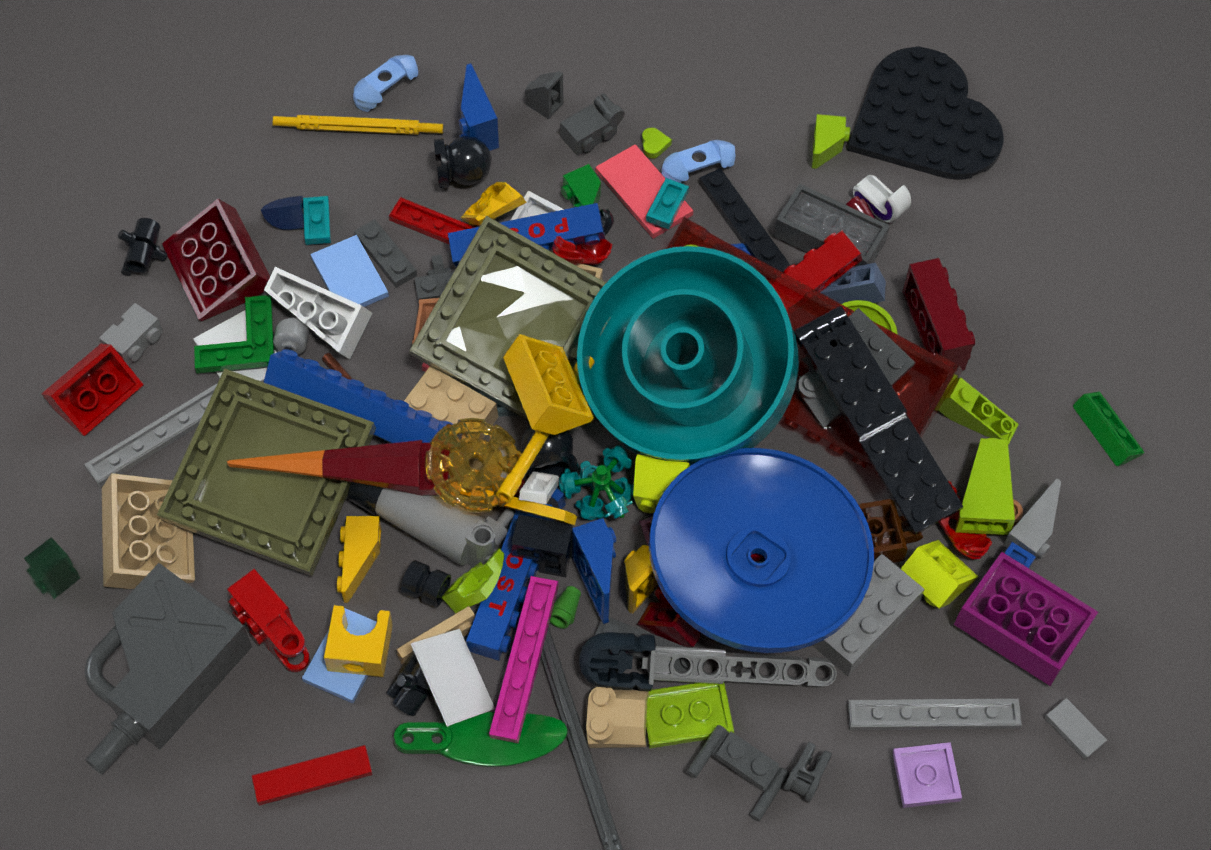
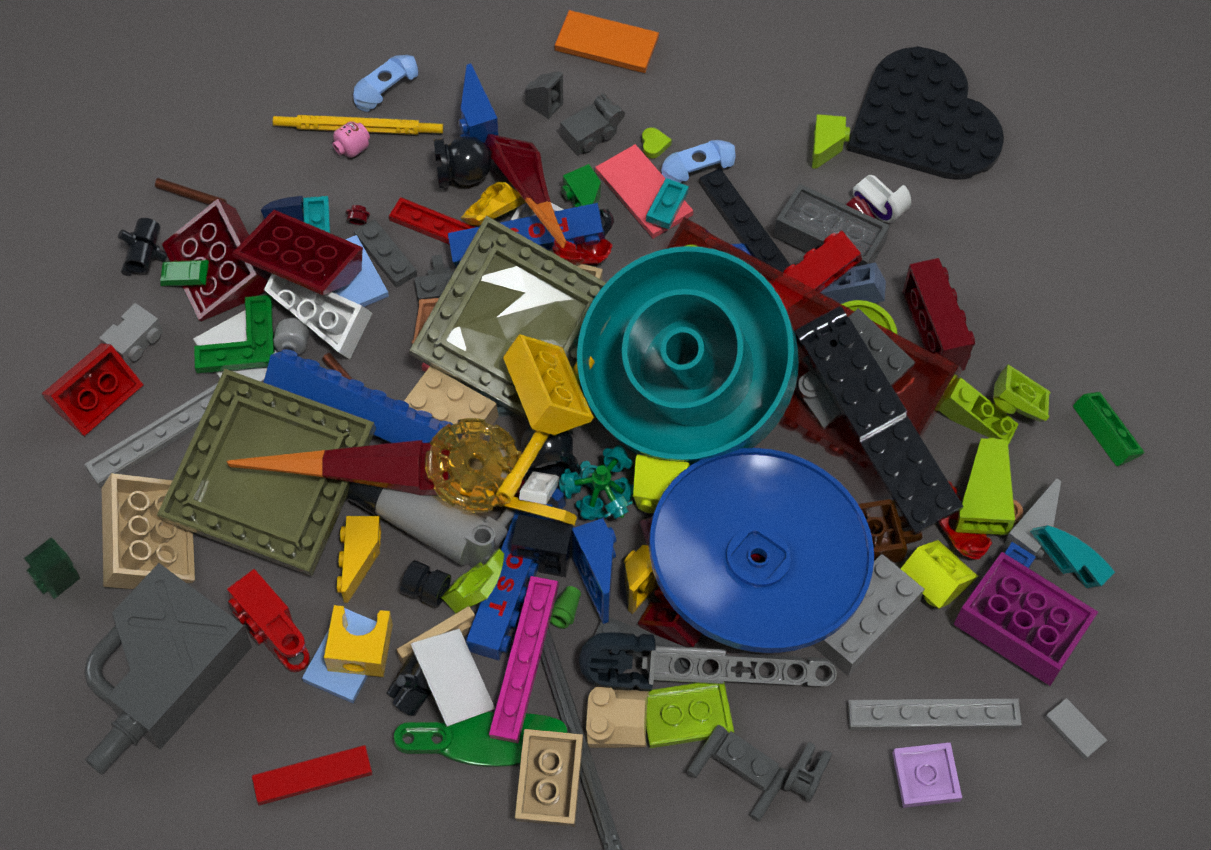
(184, 273): none -> green tile
(186, 192): none -> copper bar
(301, 253): none -> dark red slope
(351, 139): none -> bright pink head
(357, 215): none -> dark red plate
(523, 168): none -> dark red plate
(549, 777): none -> tan brick
(607, 41): none -> orange tile
(1020, 394): none -> lime slope
(1073, 556): none -> teal slope

